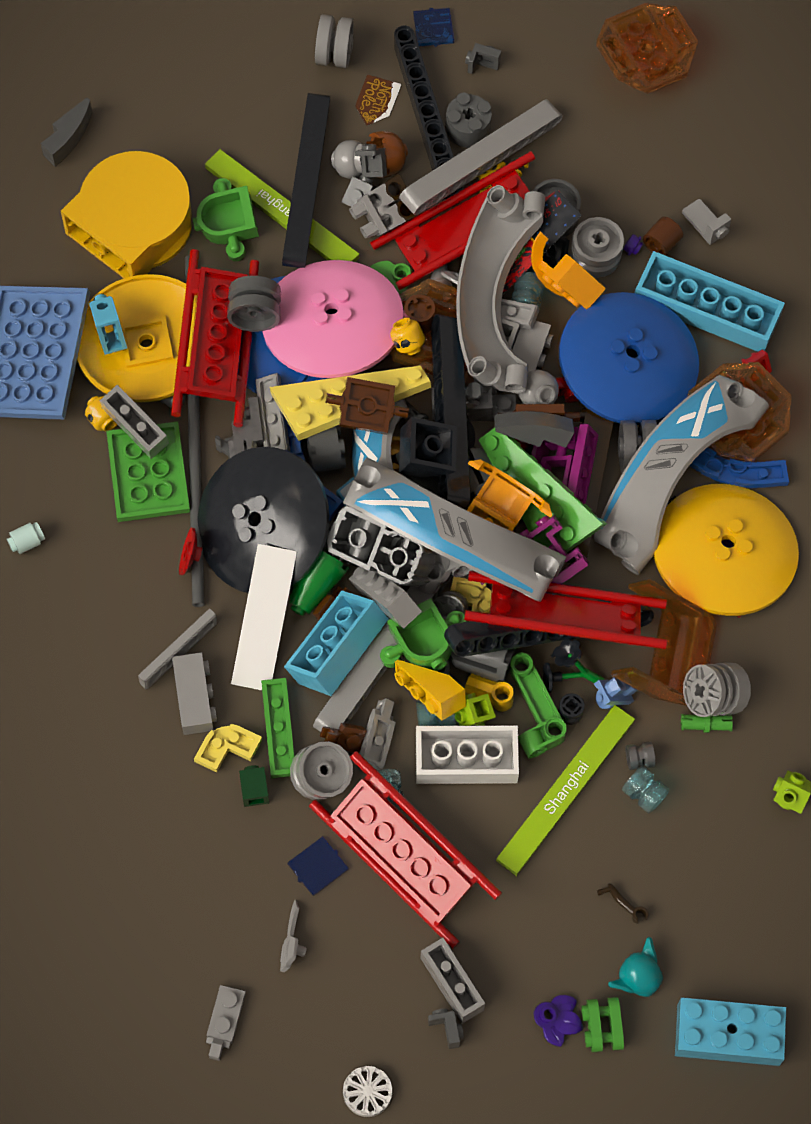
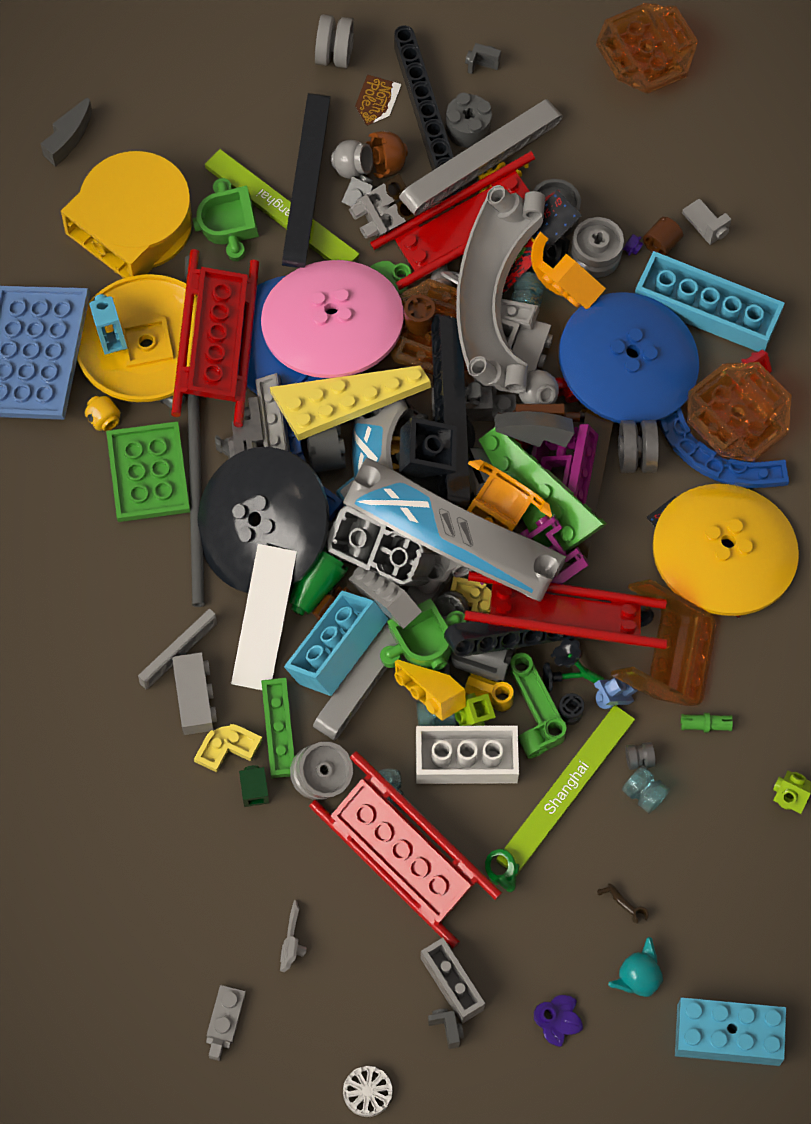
(25, 537): light aqua brick -> none
(134, 421): light grey brick -> none
(190, 552): red dish -> none
(254, 303): dark grey wheel -> none
(317, 866): clear blue piece -> none
(347, 736): reddish brown plate -> none
(367, 405): reddish brown plate -> none
(372, 161): dark grey bracket -> none
(378, 734): light grey hinge -> none
(407, 336): yellow head -> none
(433, 27): clear blue piece -> none
(508, 879): none -> green piece
(594, 1037): bright green brick -> none
(650, 477): light grey panel -> none
(716, 689): light grey wheel -> none

